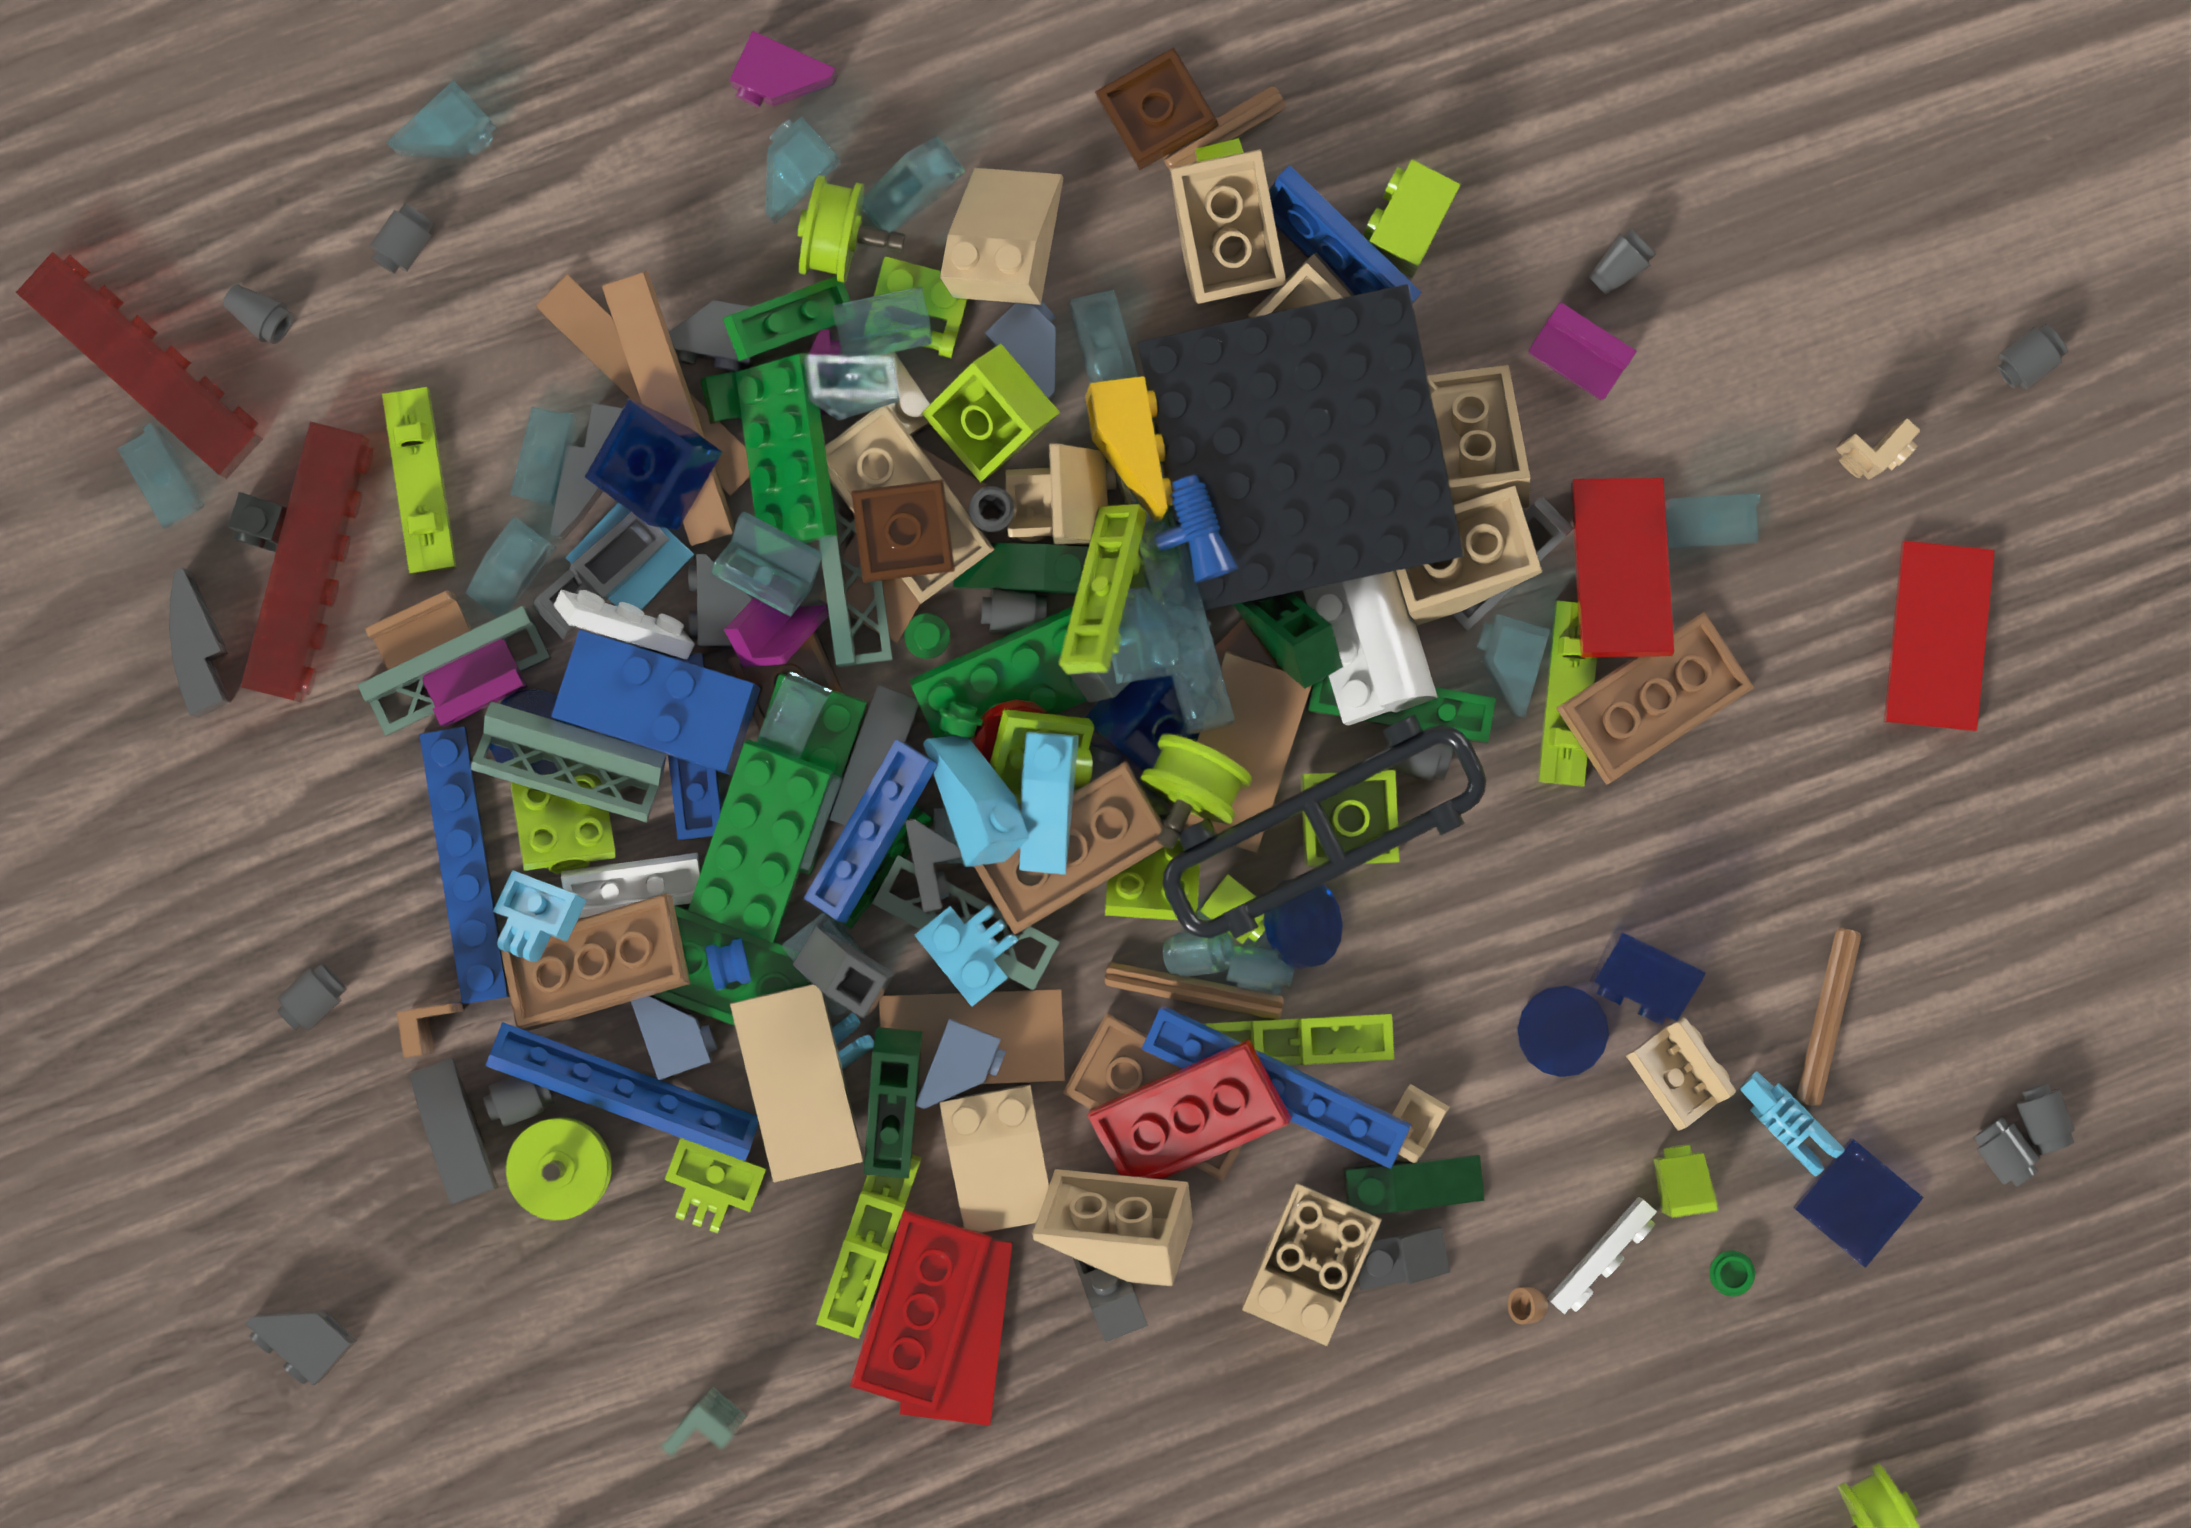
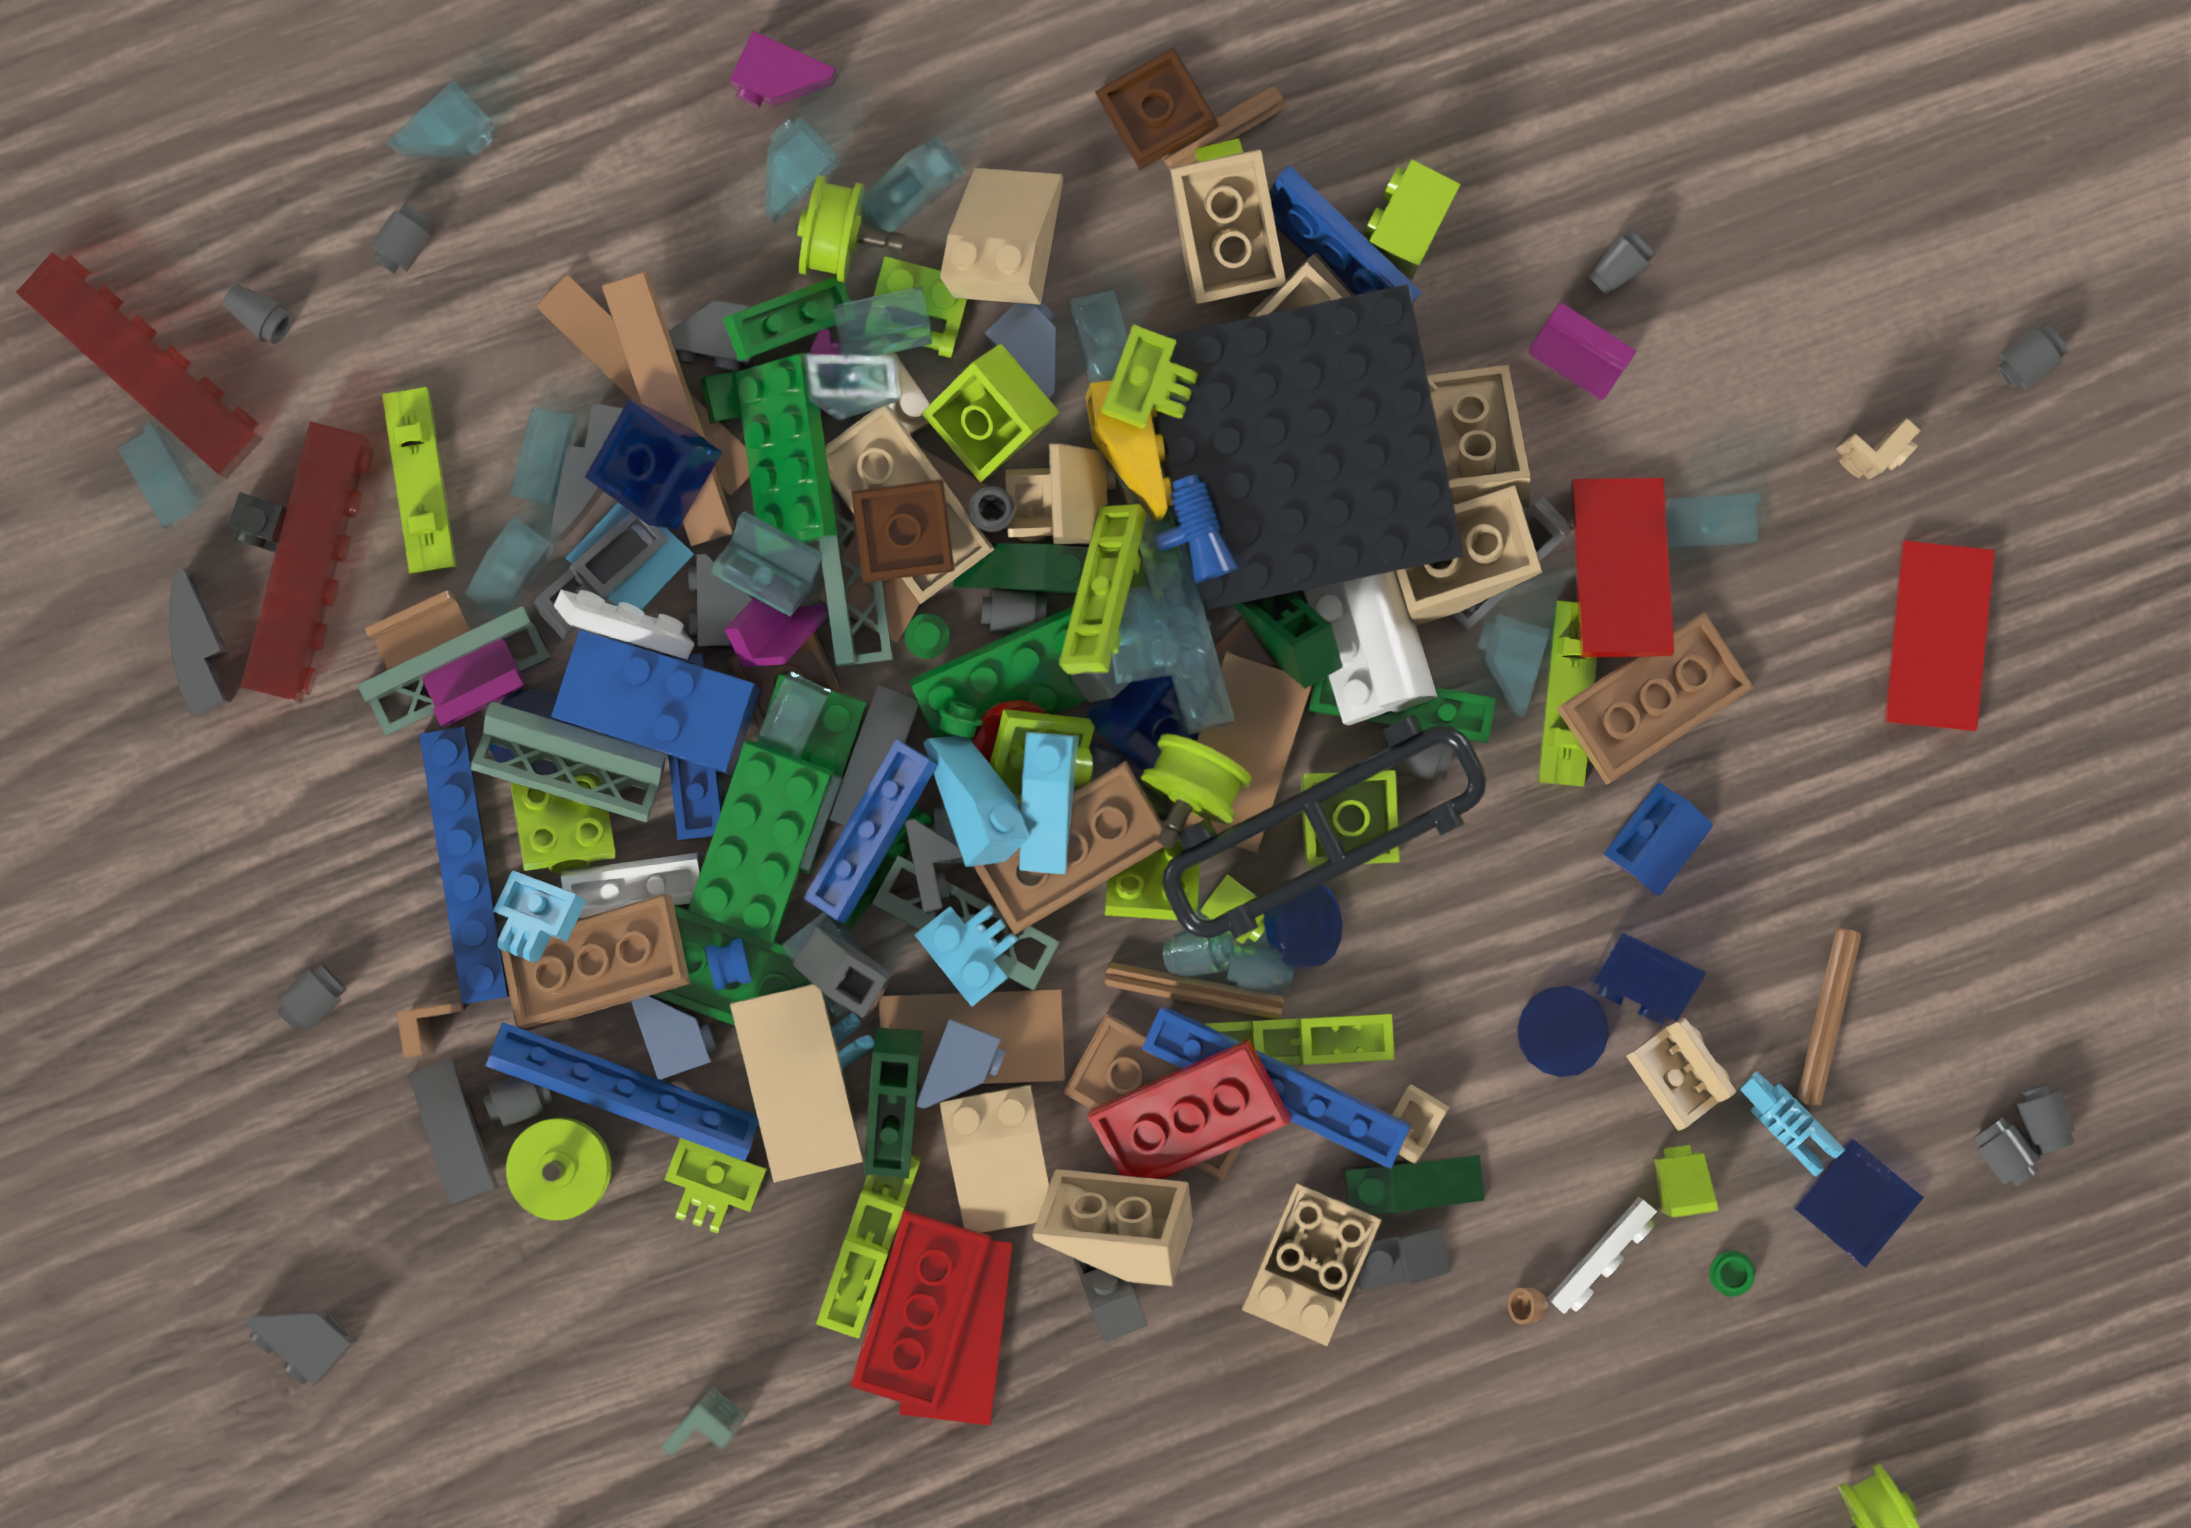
(1147, 380): none -> lime hinge
(1659, 838): none -> blue panel

